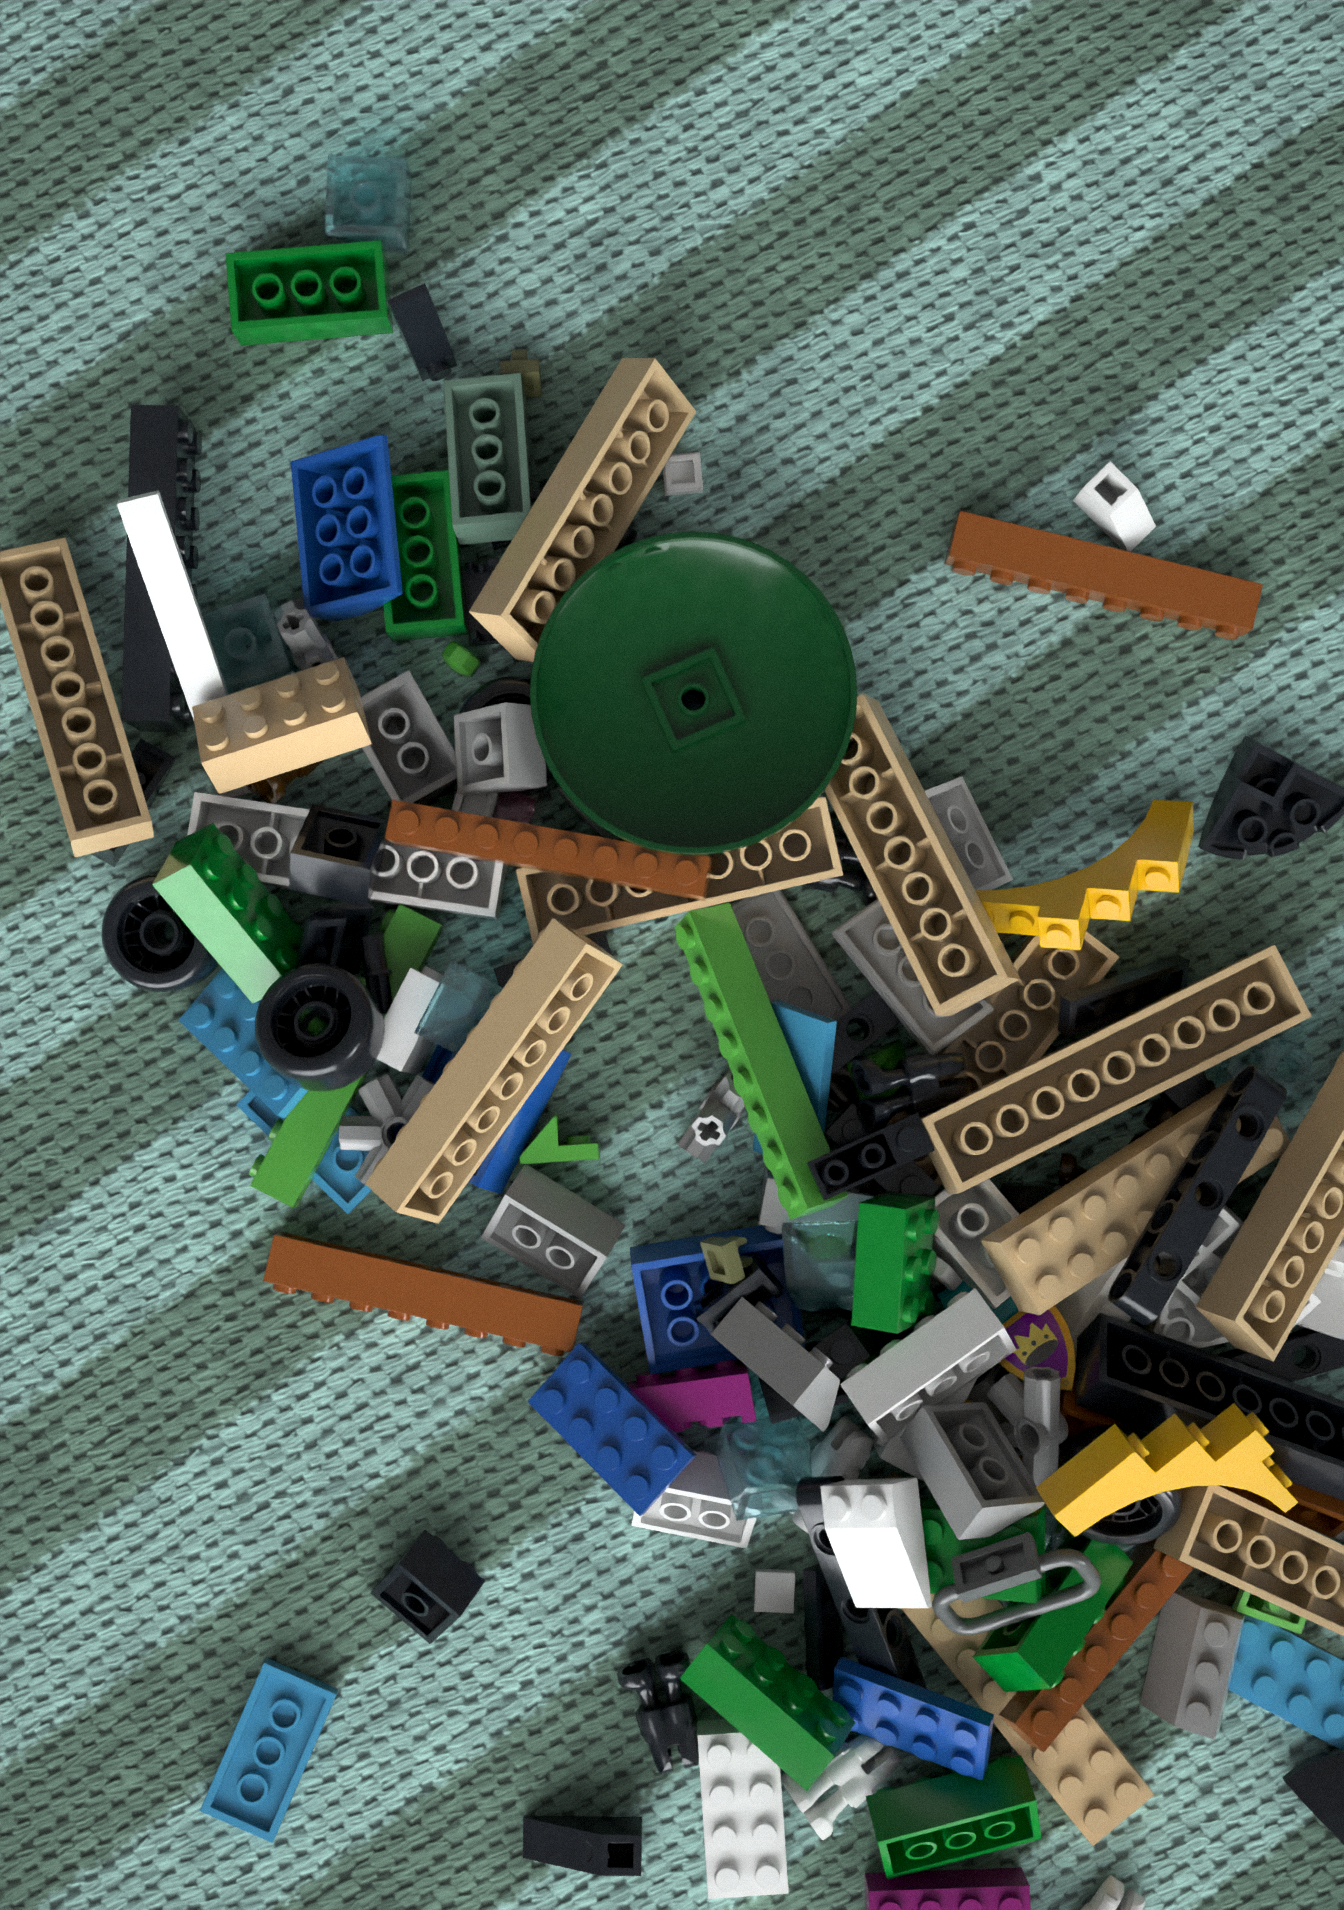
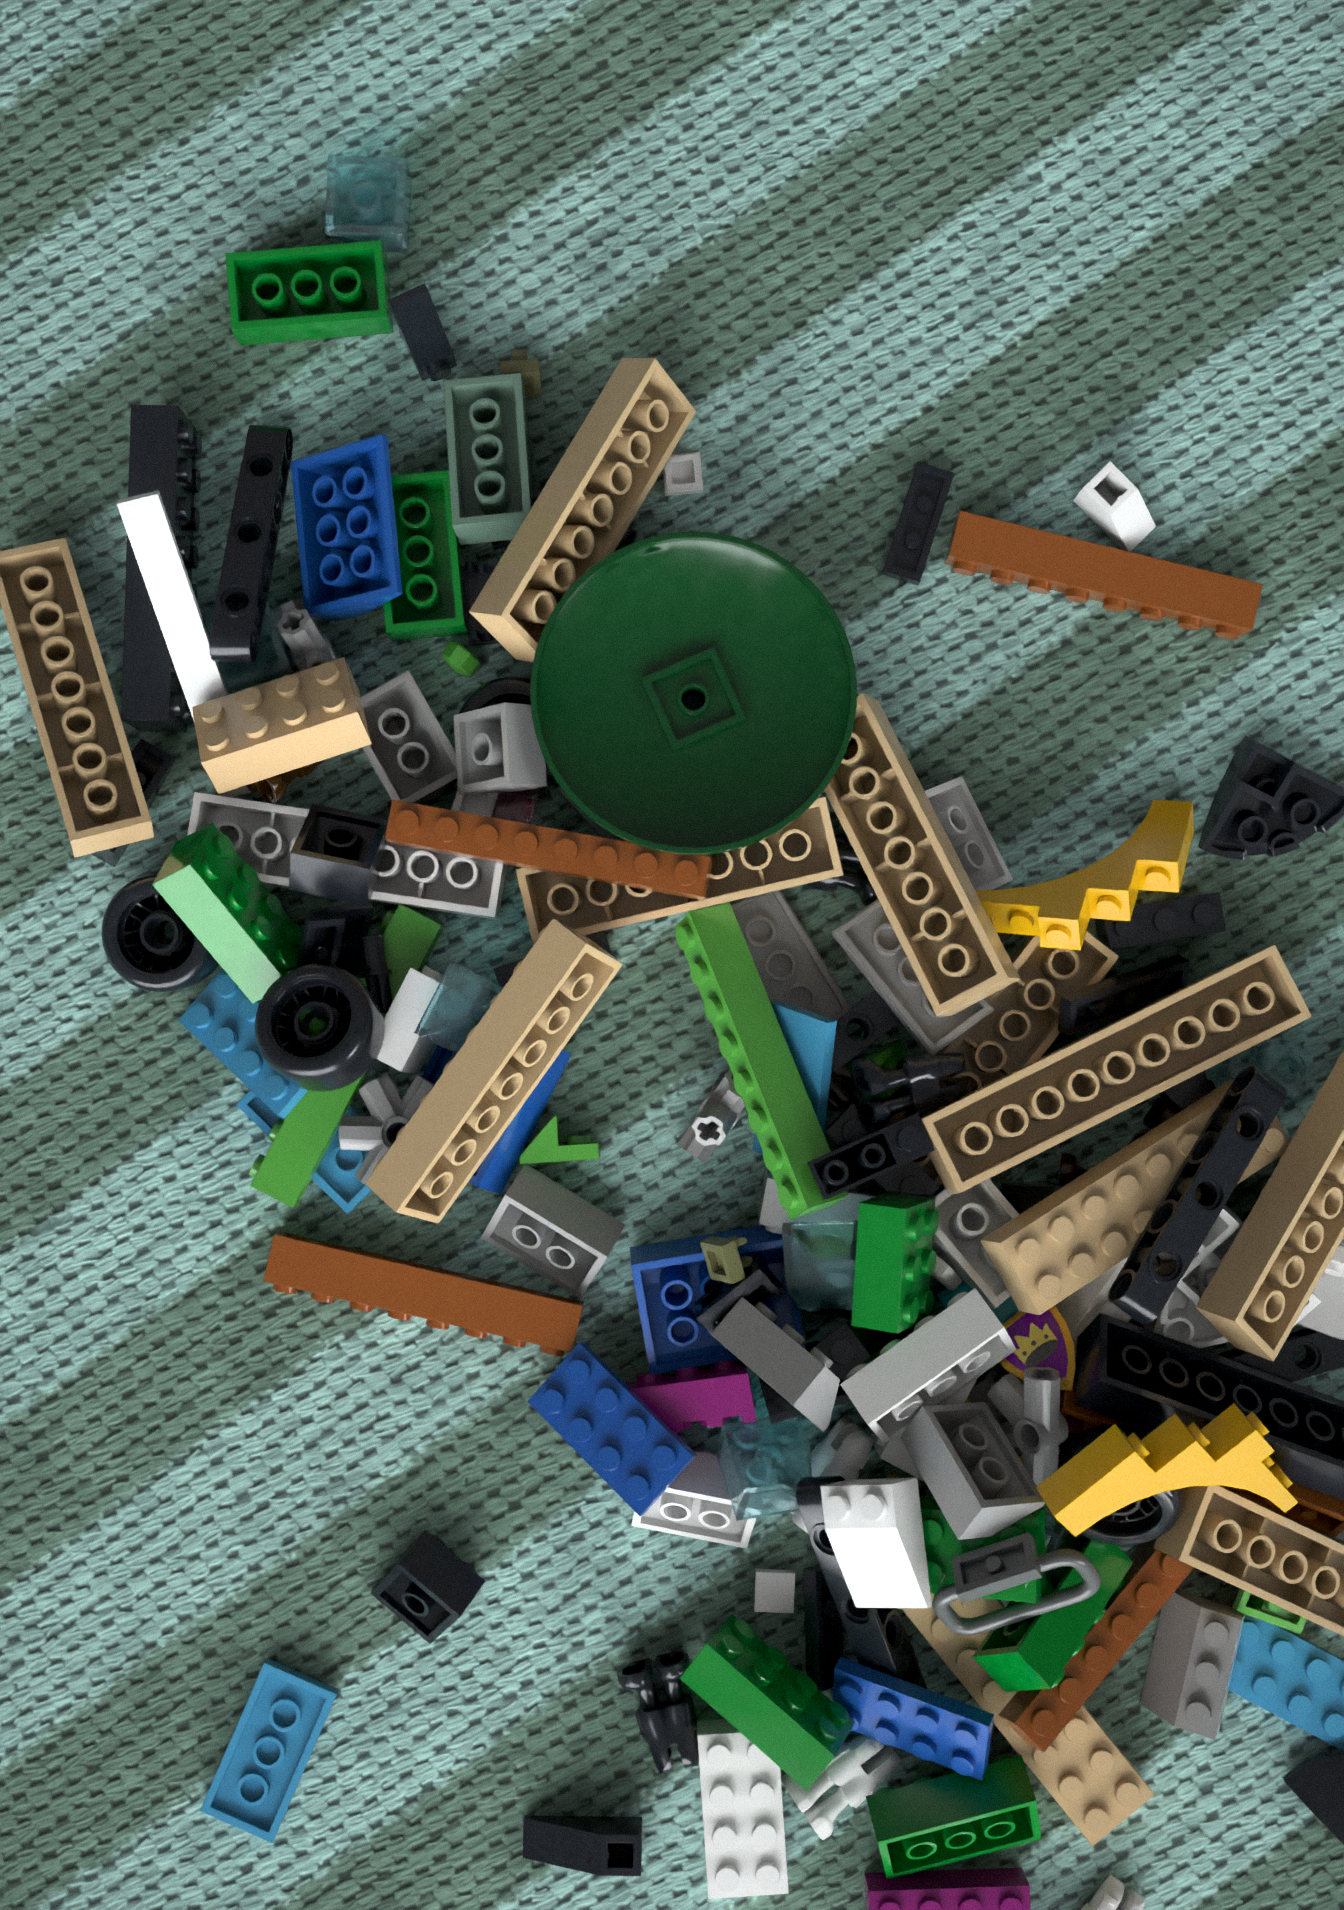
(247, 565): none -> black beam
(918, 523): none -> black plate
(1164, 922): none -> black brick

